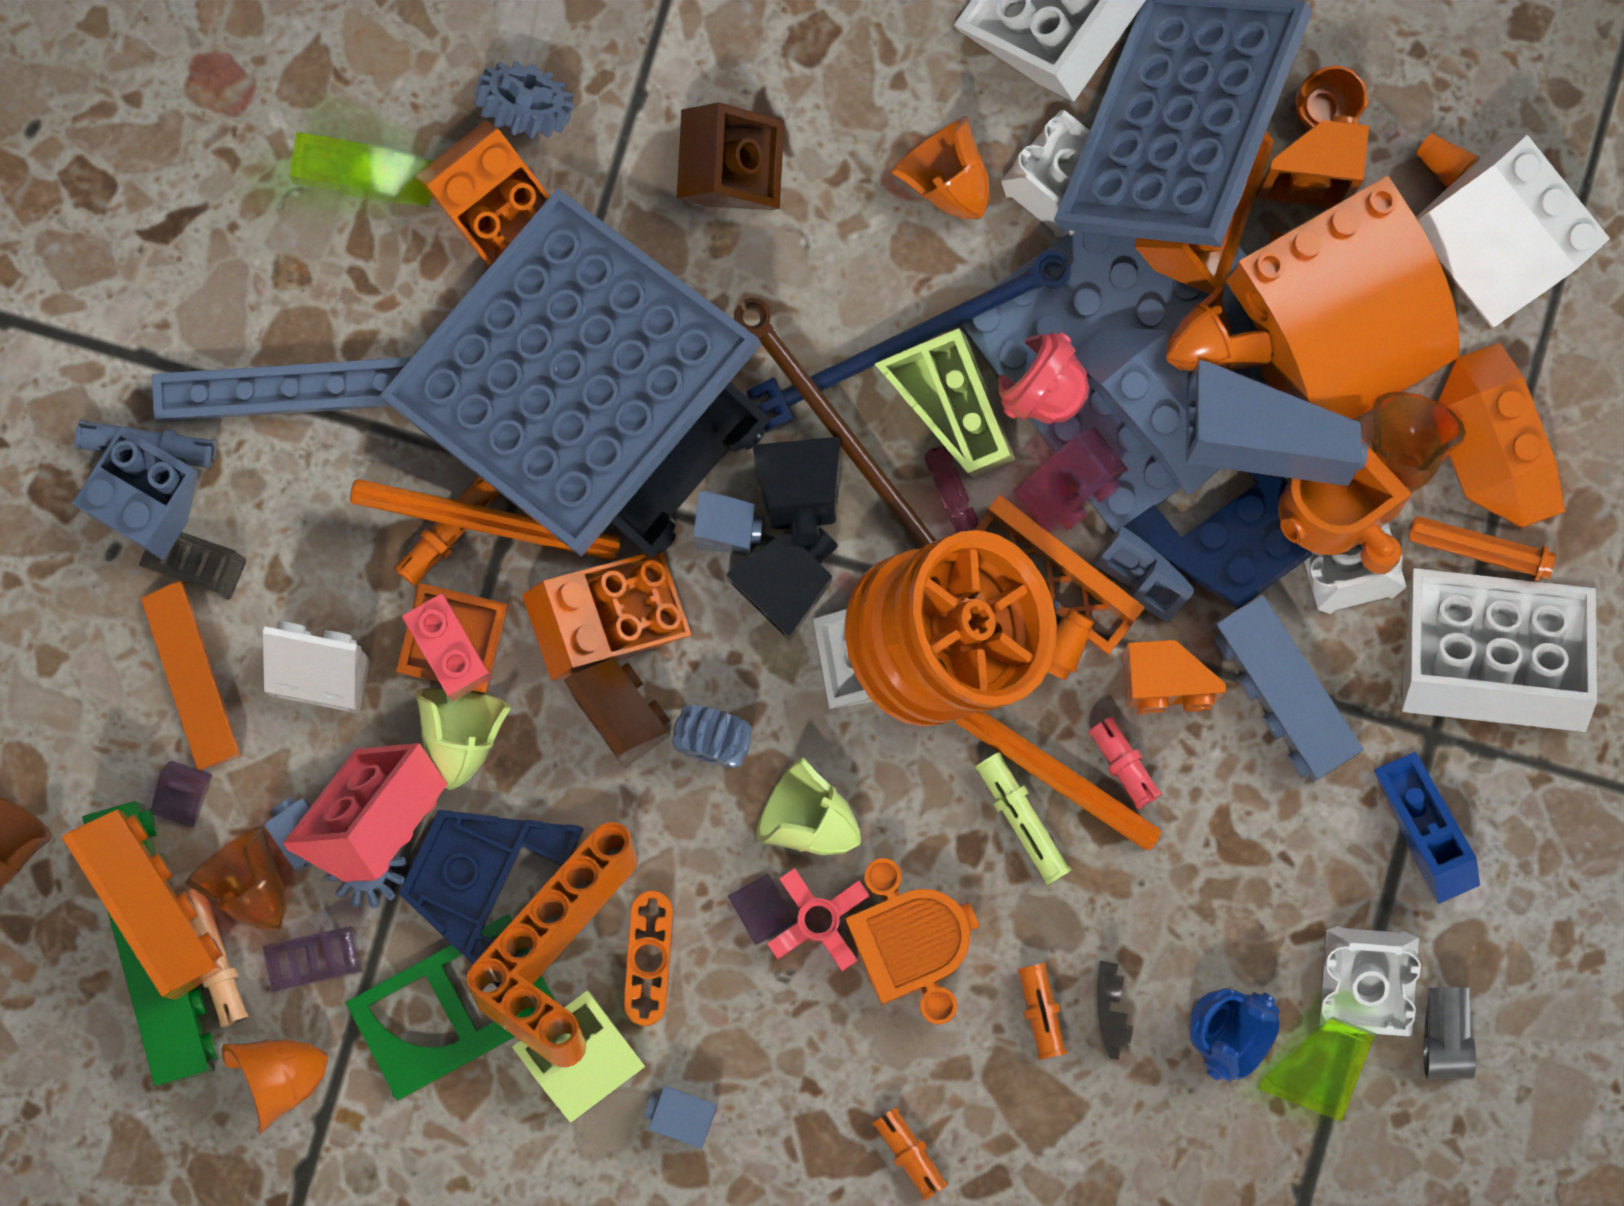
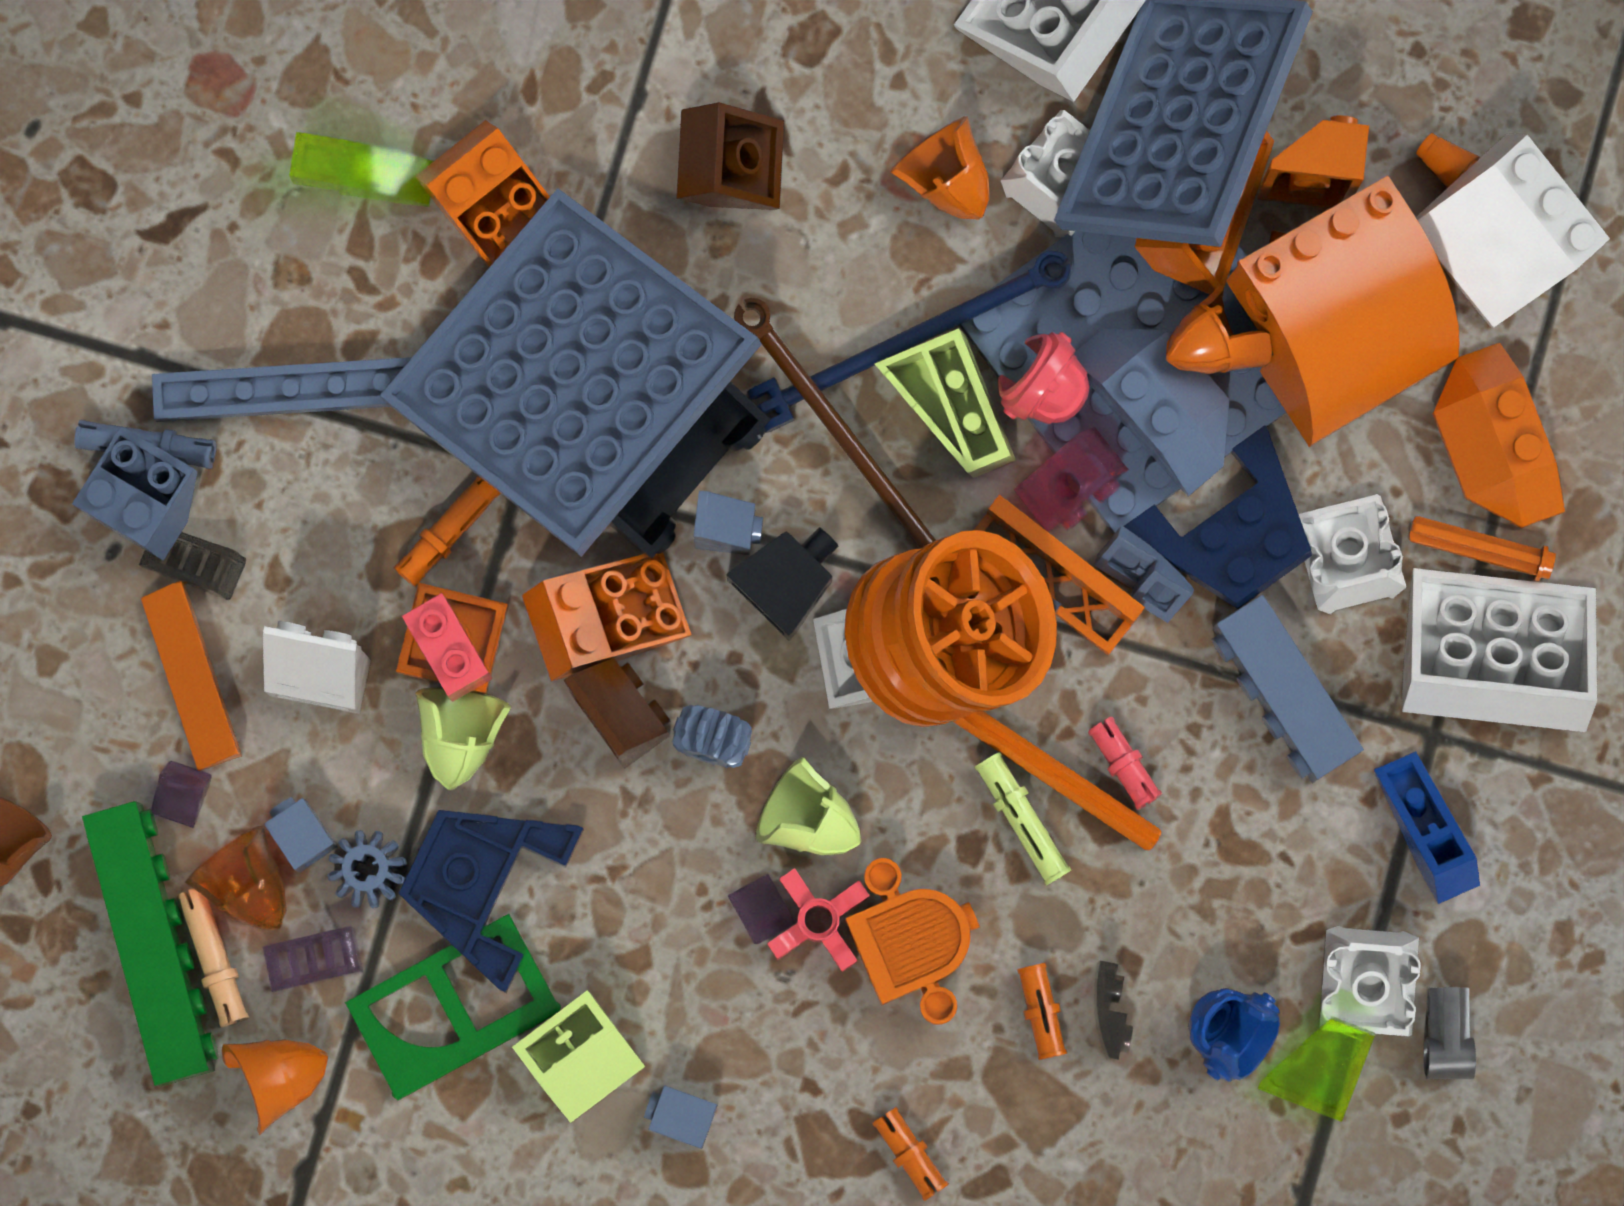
(144, 904): orange slope -> none
(368, 811): coral slope -> none
(469, 516): orange axle -> none
(523, 99): sand blue gear -> none
(547, 943): orange beam -> none
(635, 992): orange beam -> none
(799, 485): black torso -> none
(951, 489): clear pink axle -> none
(1070, 643): orange cone -> none
(1167, 675): orange slope -> none
(1267, 431): sand blue slope -> none
(1330, 93): orange hair -> none
(1339, 517): orange piece -> none
(1414, 436): clear orange helmet -> none

